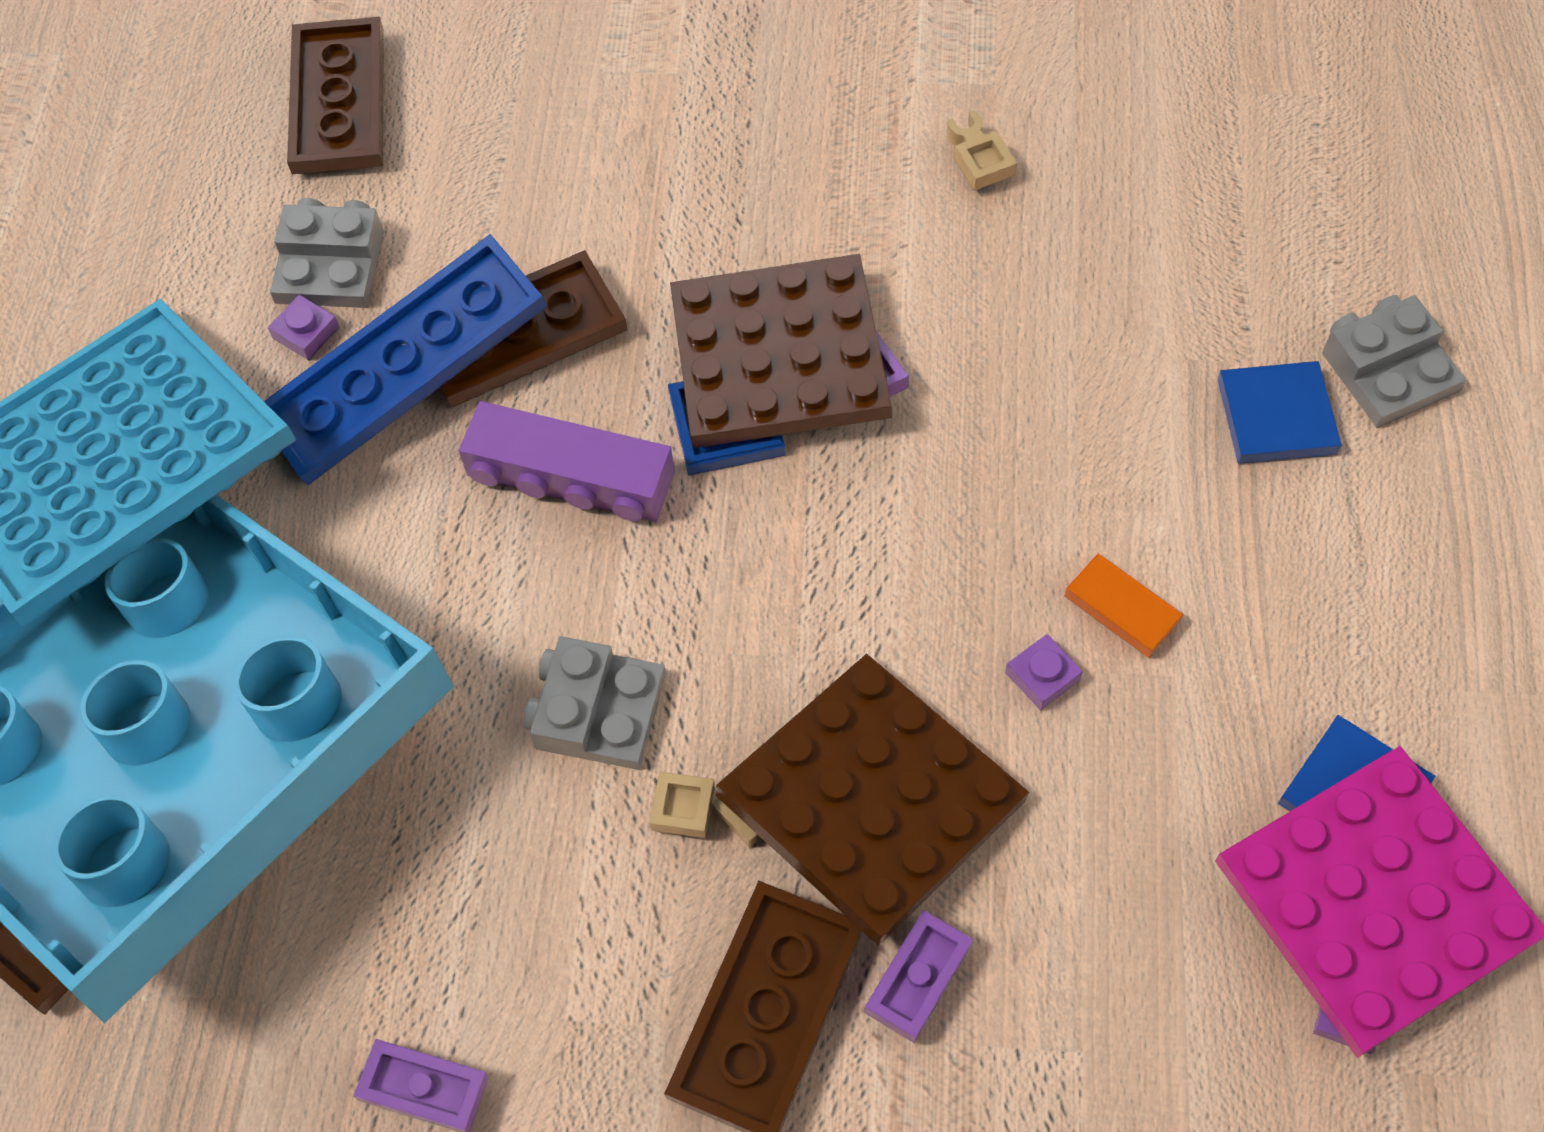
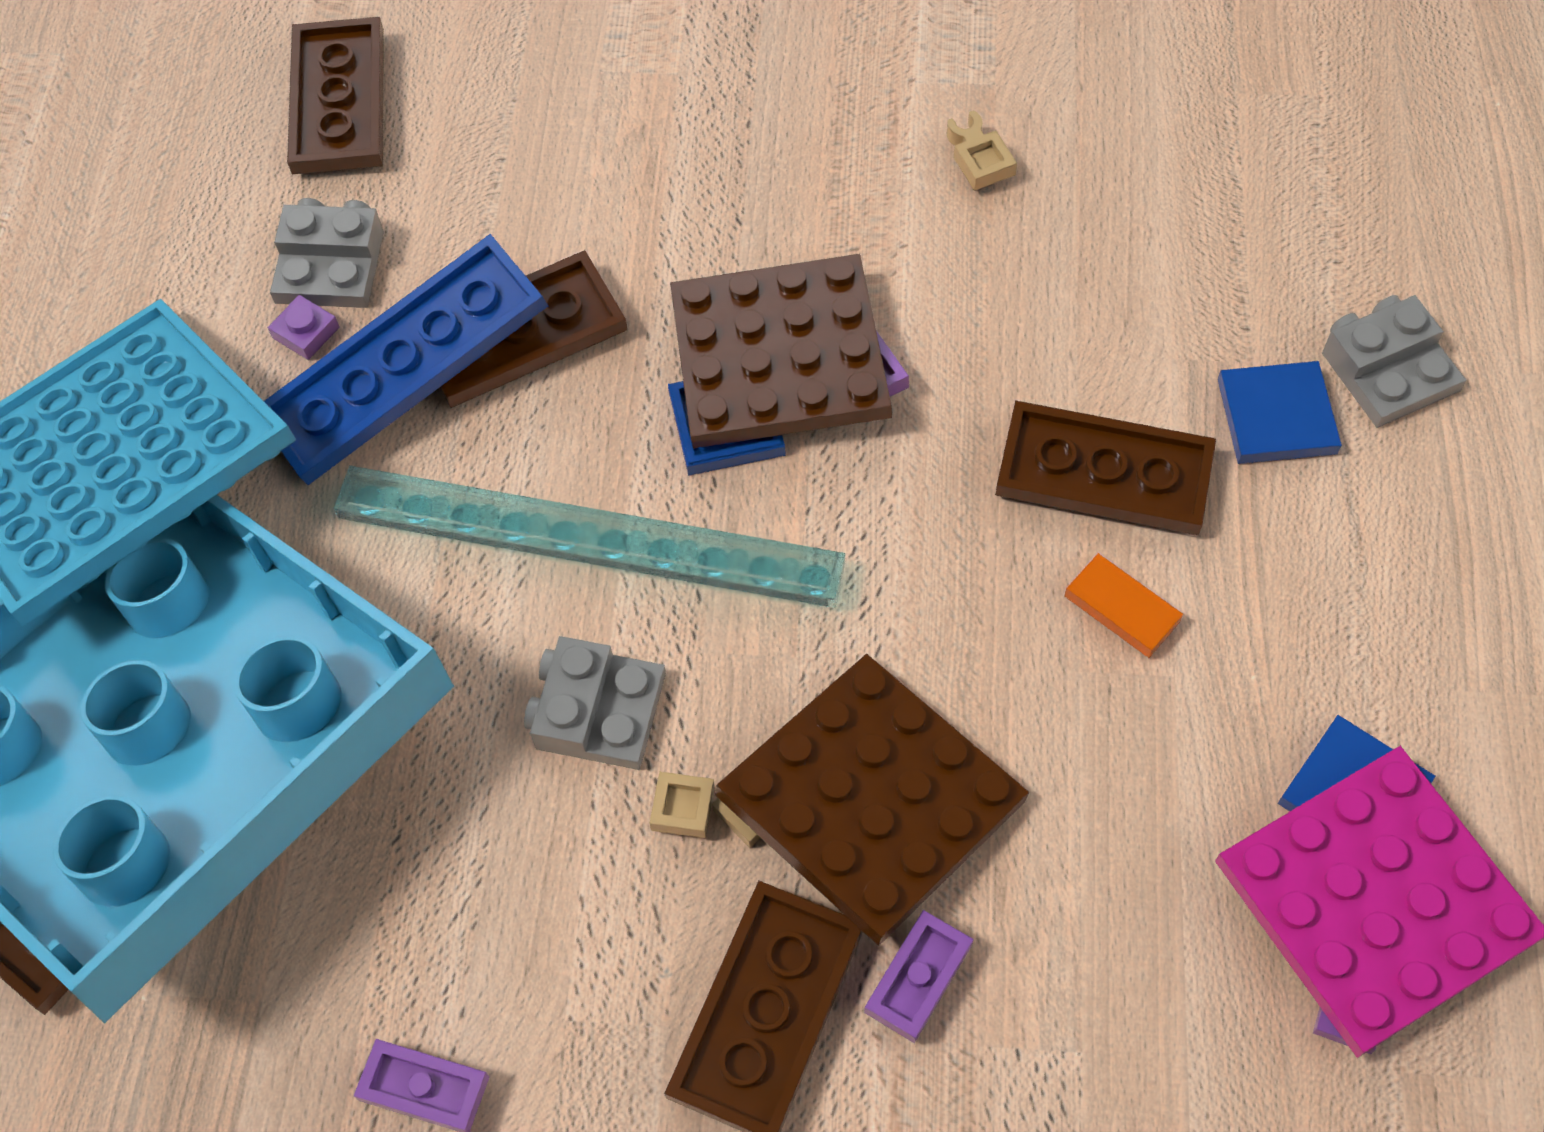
(567, 462): medium lavender brick -> none
(592, 536): none -> clear light blue plate
(1043, 671): medium lavender plate -> none
(1106, 467): none -> reddish brown plate

